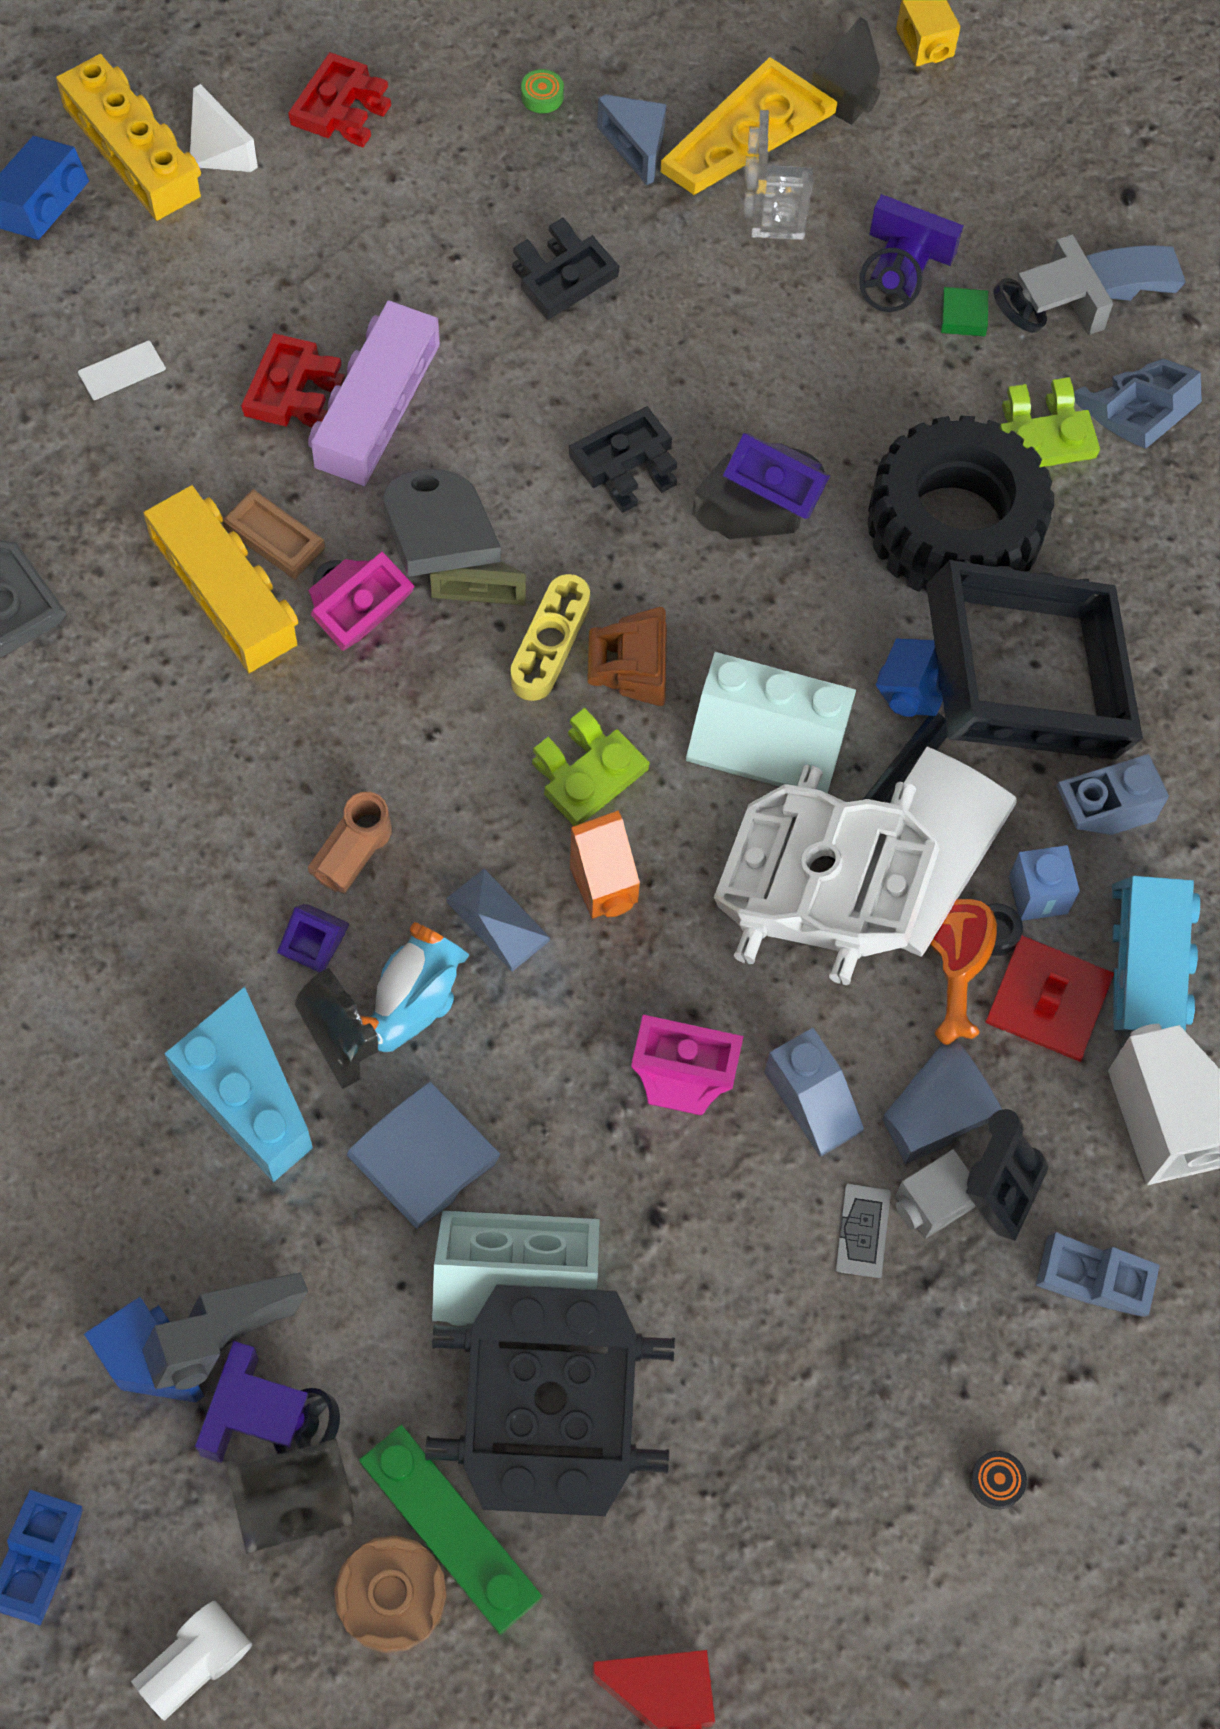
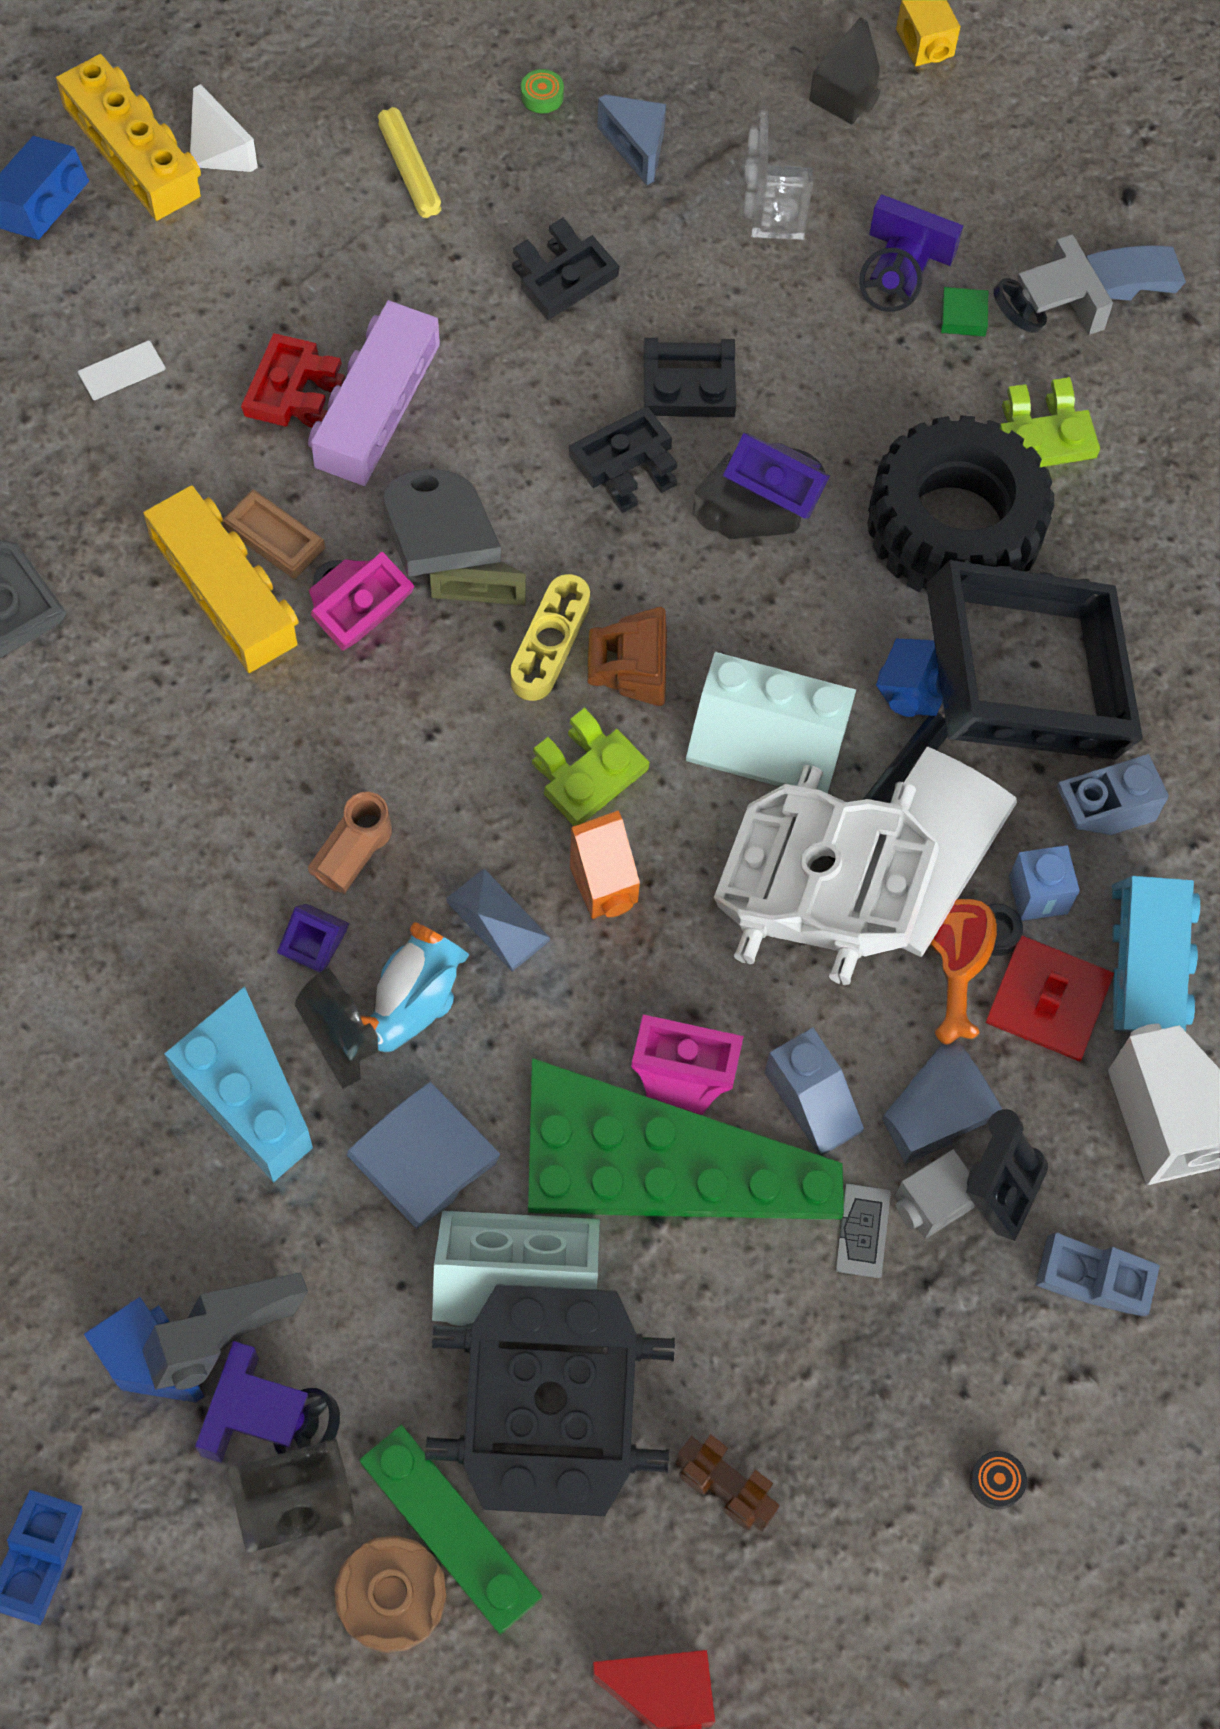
(204, 1650): white piece -> none
(331, 92): red plate -> none
(409, 162): none -> light yellow axle
(637, 1156): none -> green wing
(690, 390): none -> black plate
(721, 139): yellow wing -> none
(744, 1498): none -> reddish brown plate
(1144, 401): sand blue slope -> none

